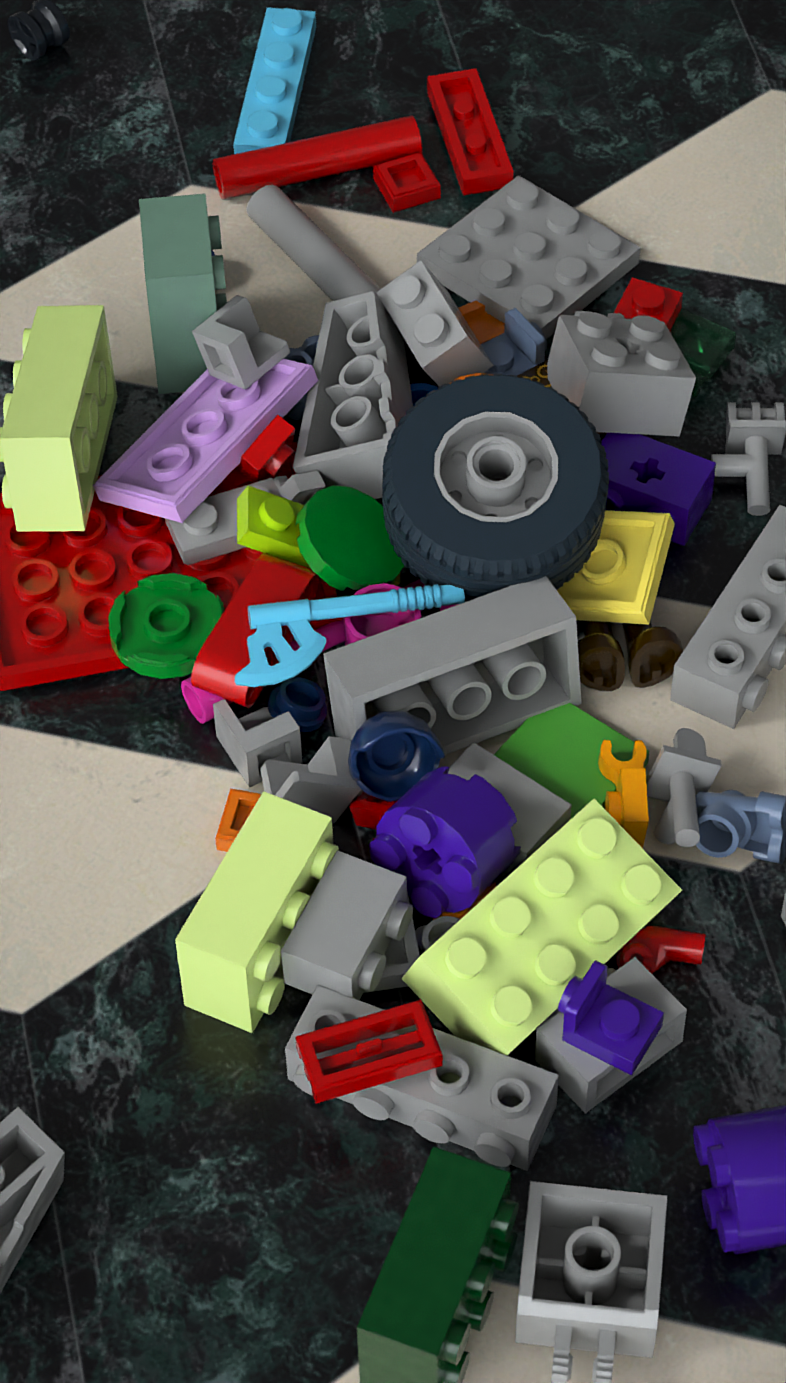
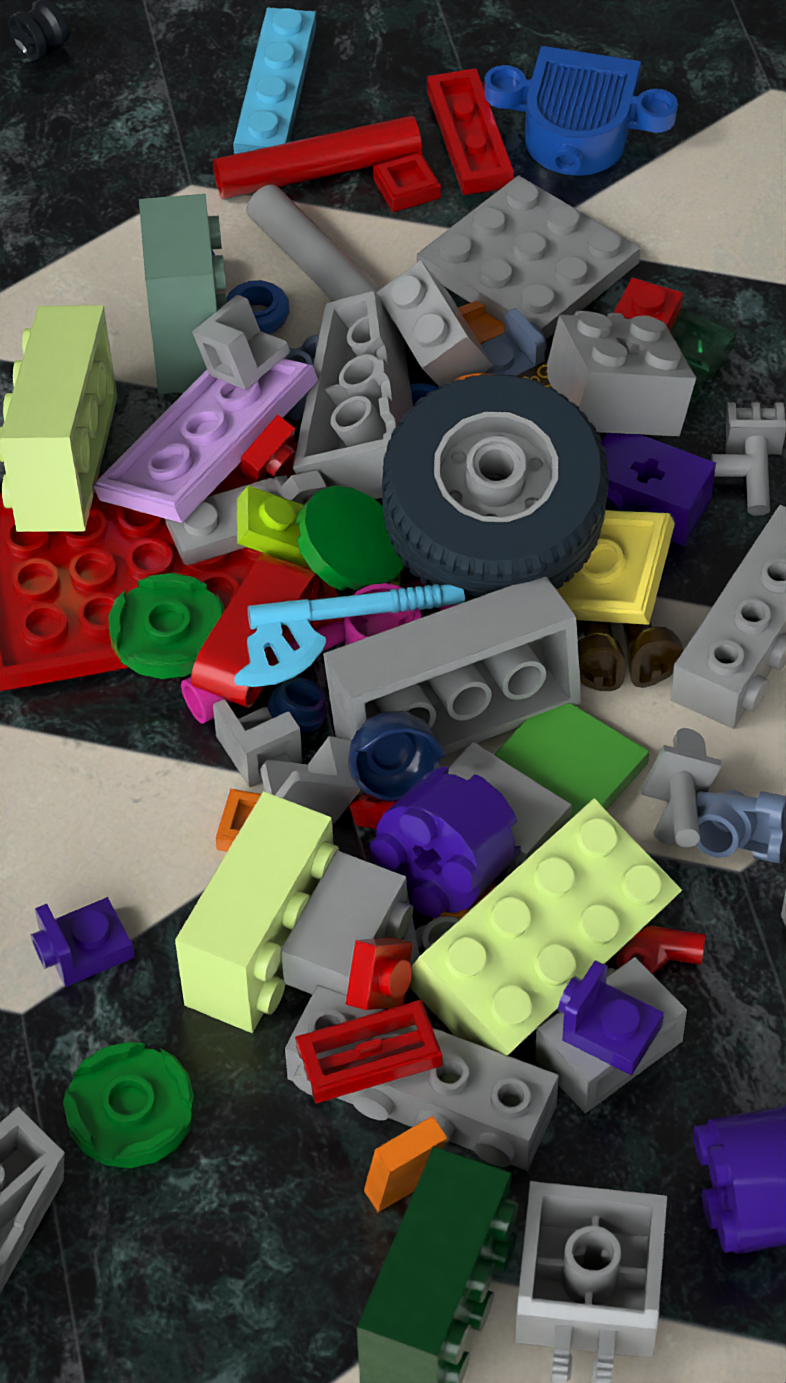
(81, 941): none -> dark purple bracket
(129, 1105): none -> green tile
(266, 294): none -> blue piece
(379, 973): none -> red plate
(400, 1163): none -> orange tile
(580, 107): none -> blue piece
(629, 802): light orange plate -> none

